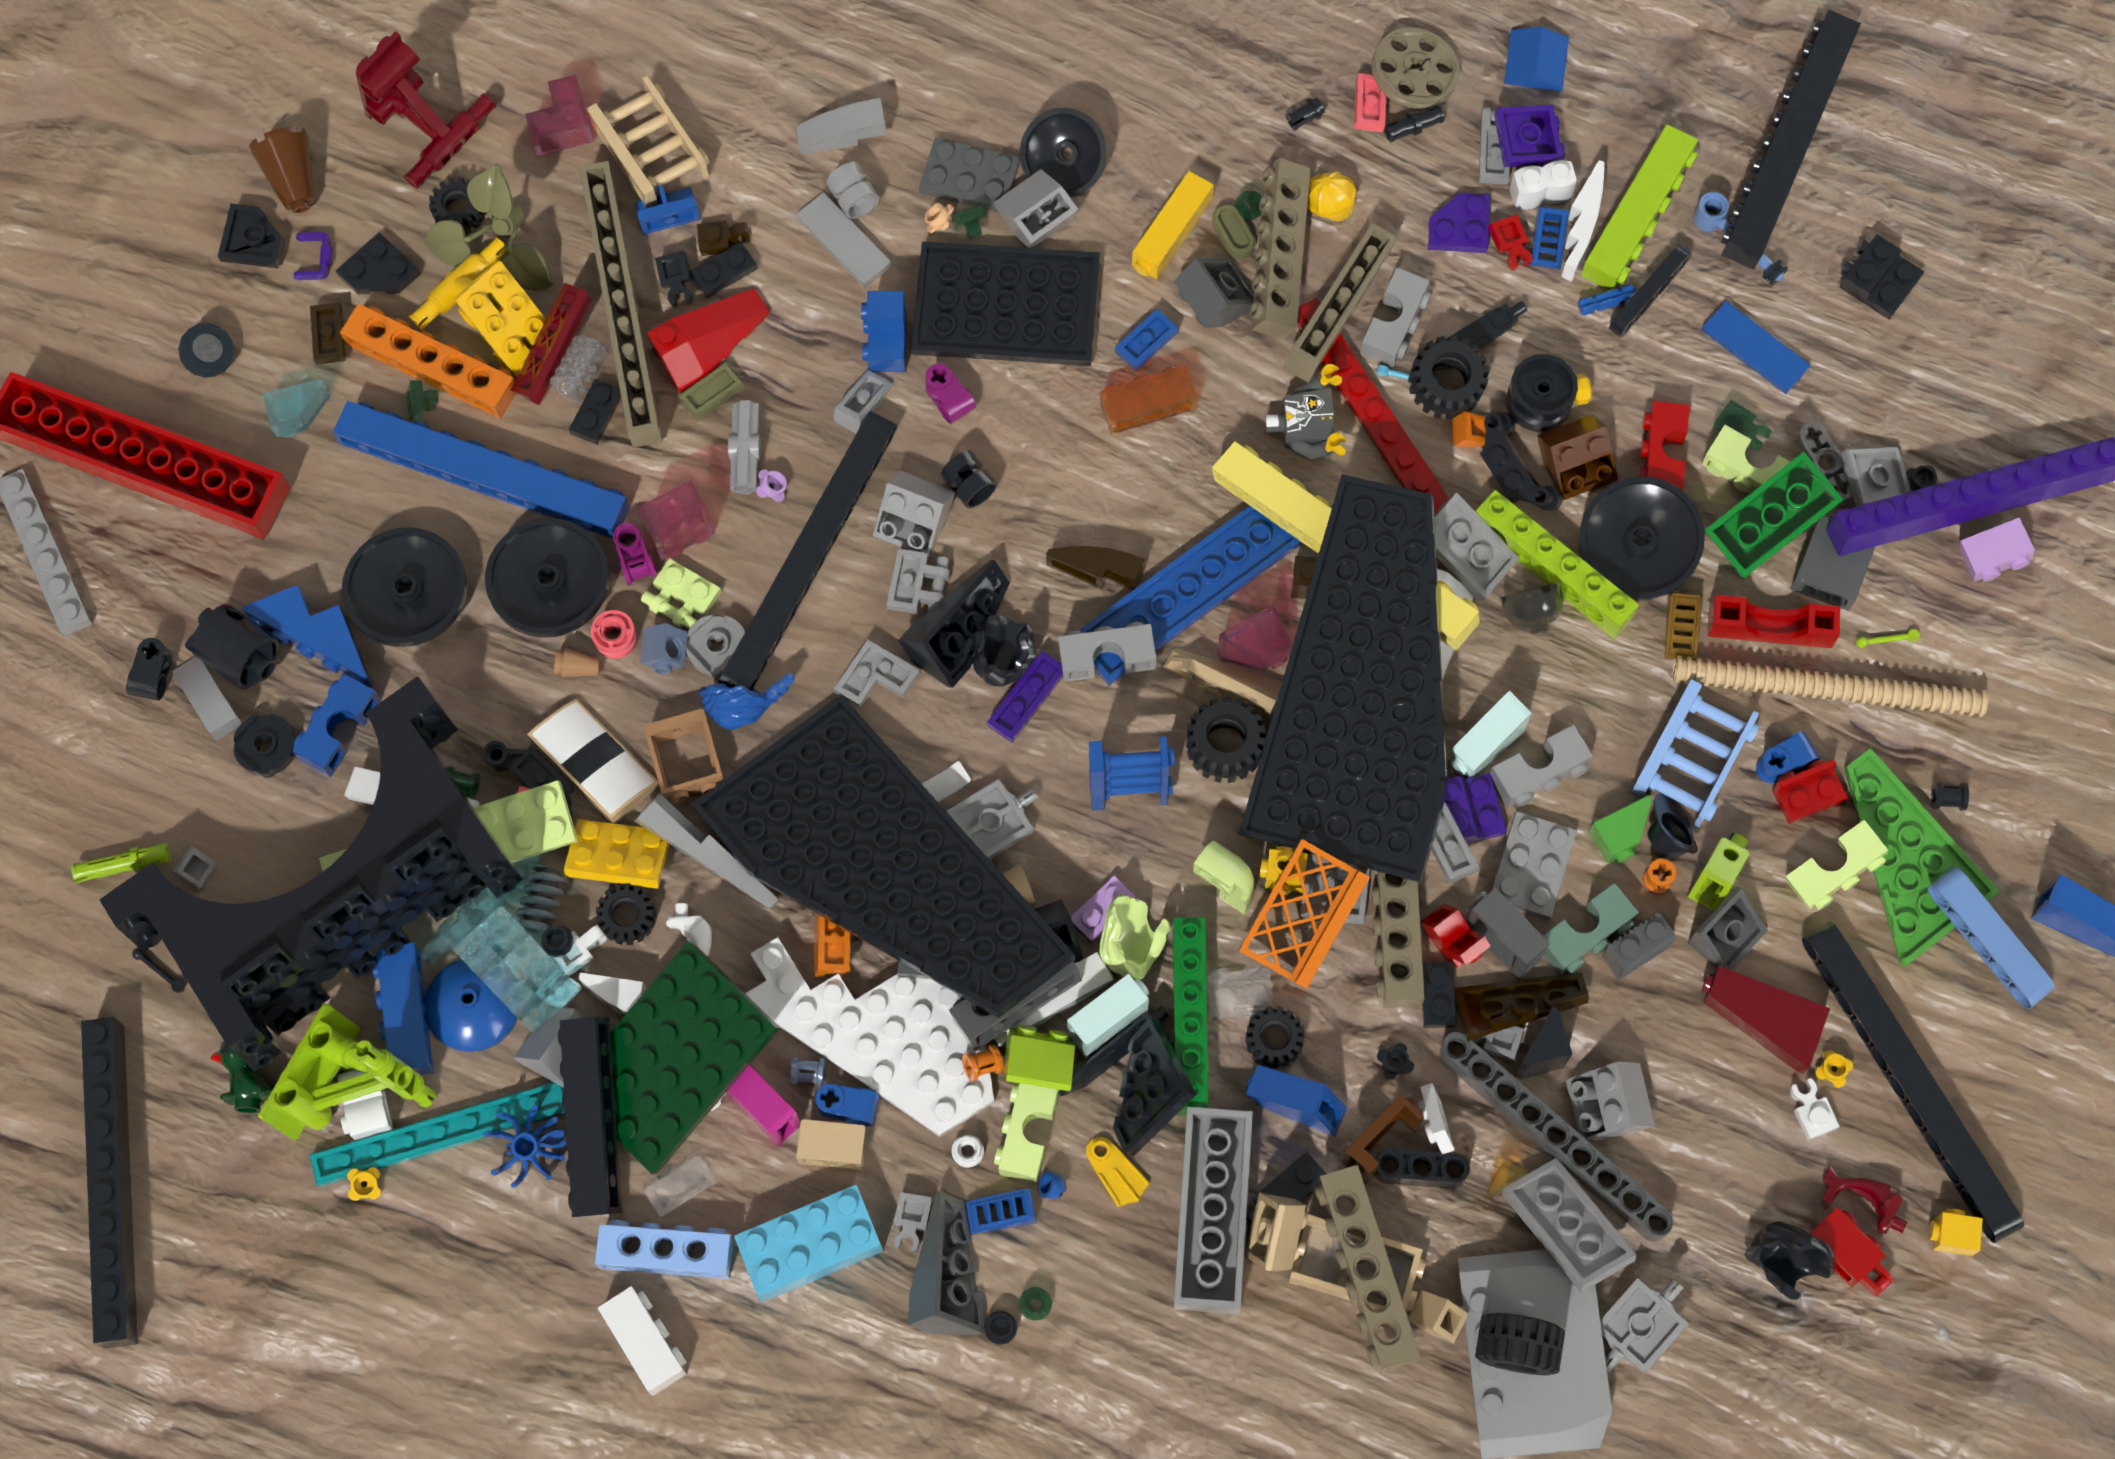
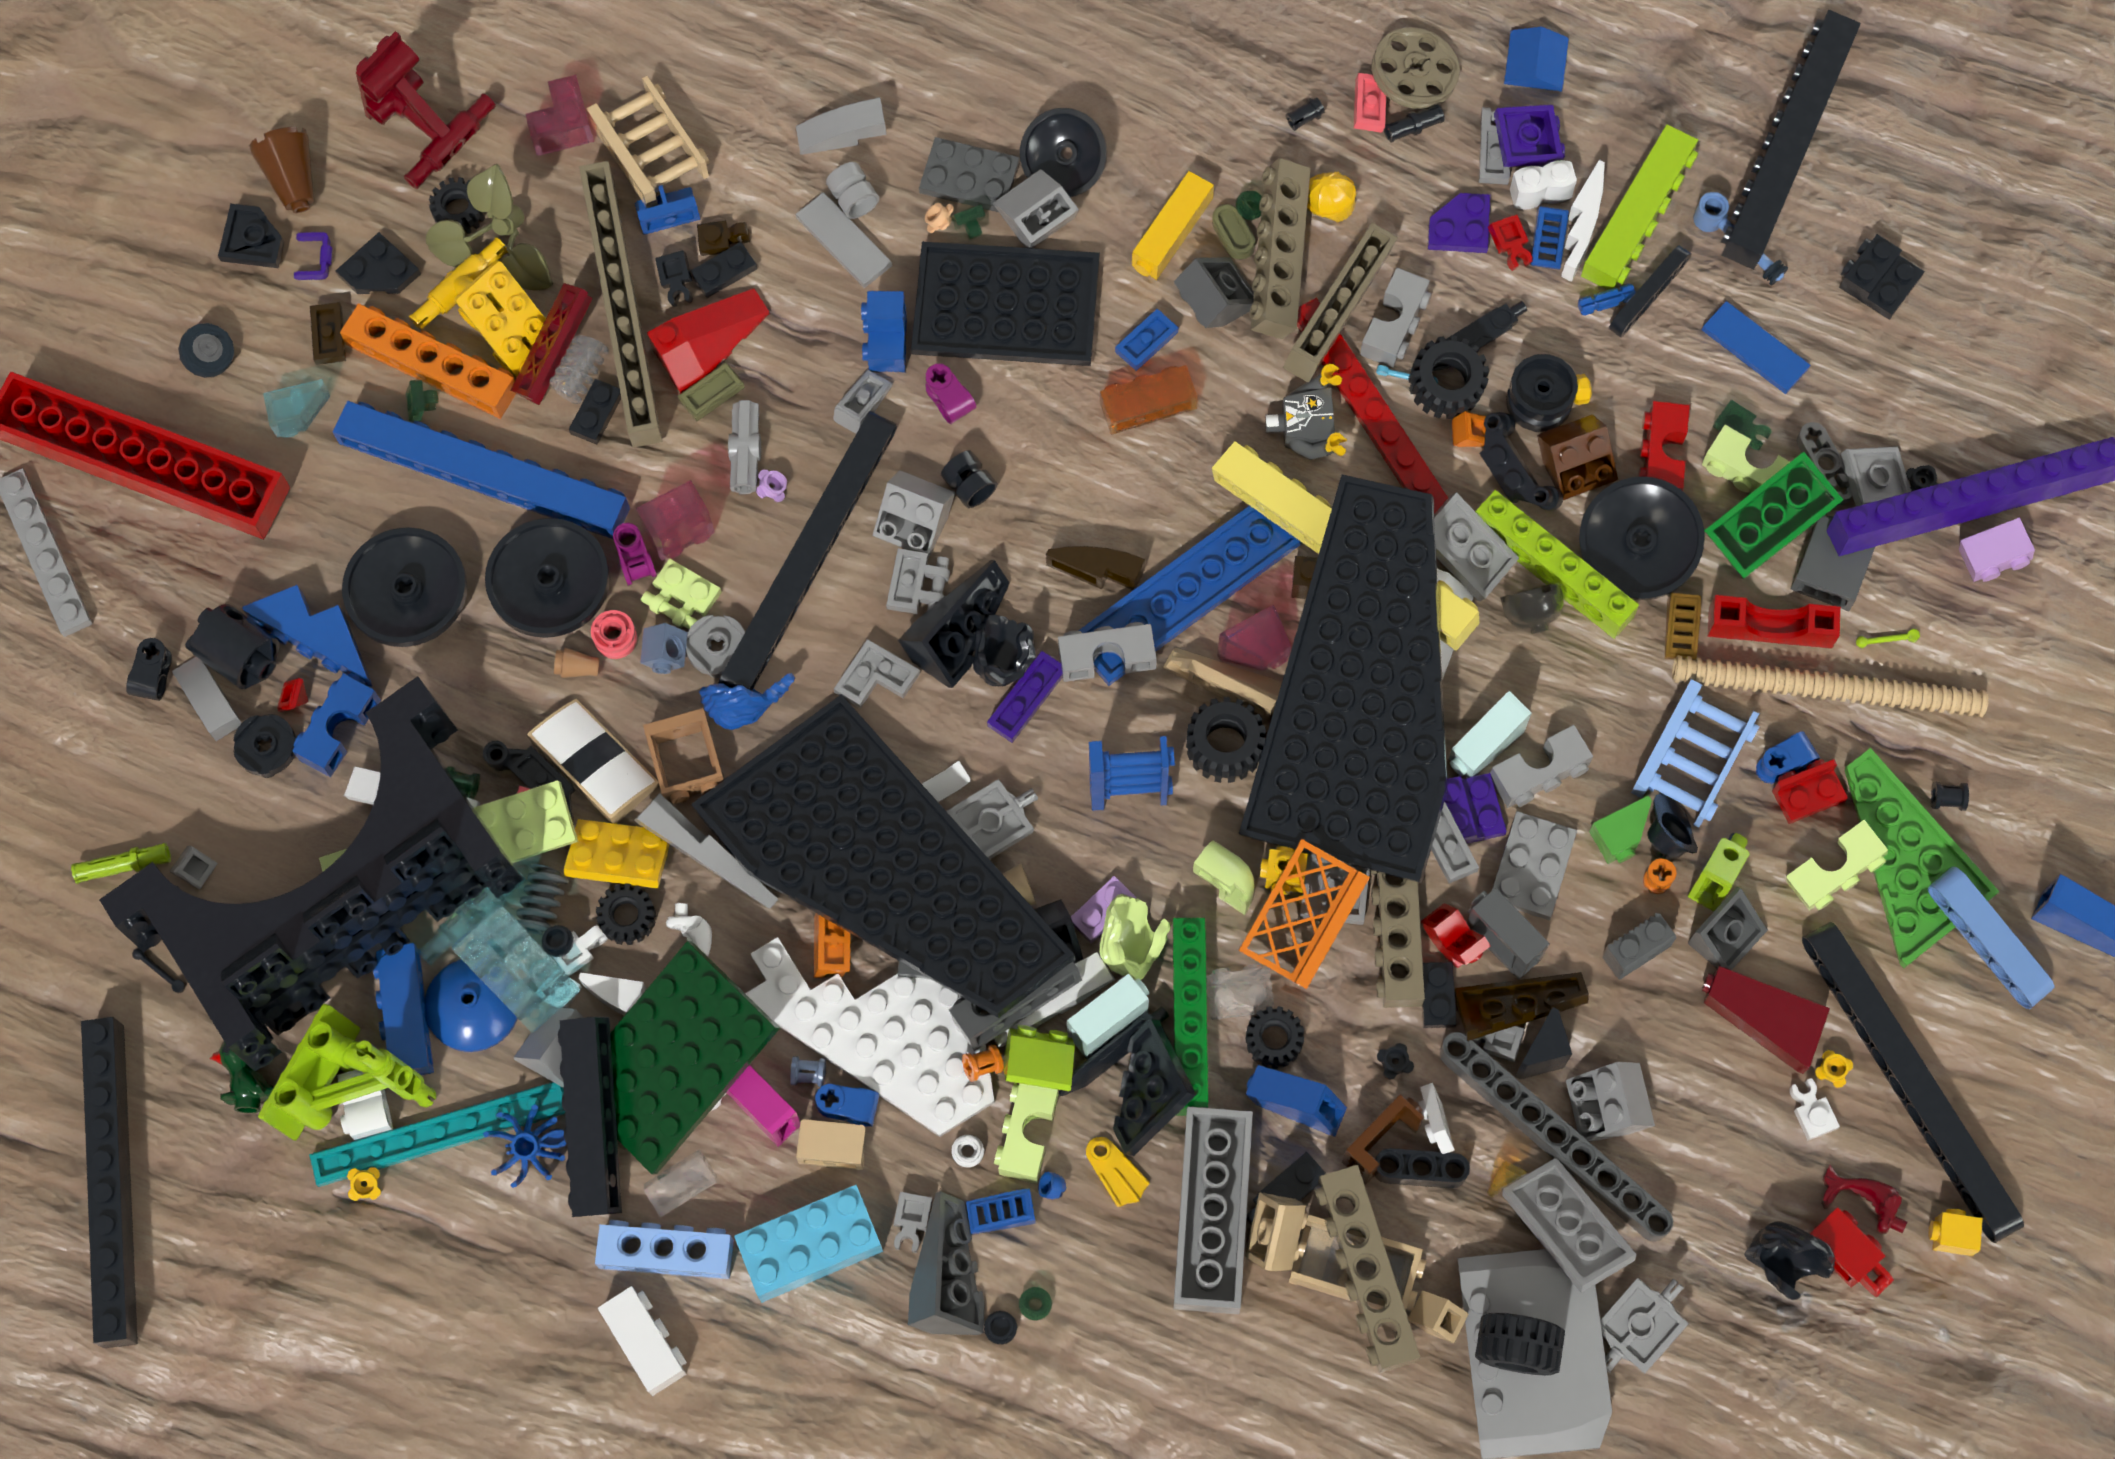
(292, 695): none -> red slope
(1611, 915): sand green arch -> none

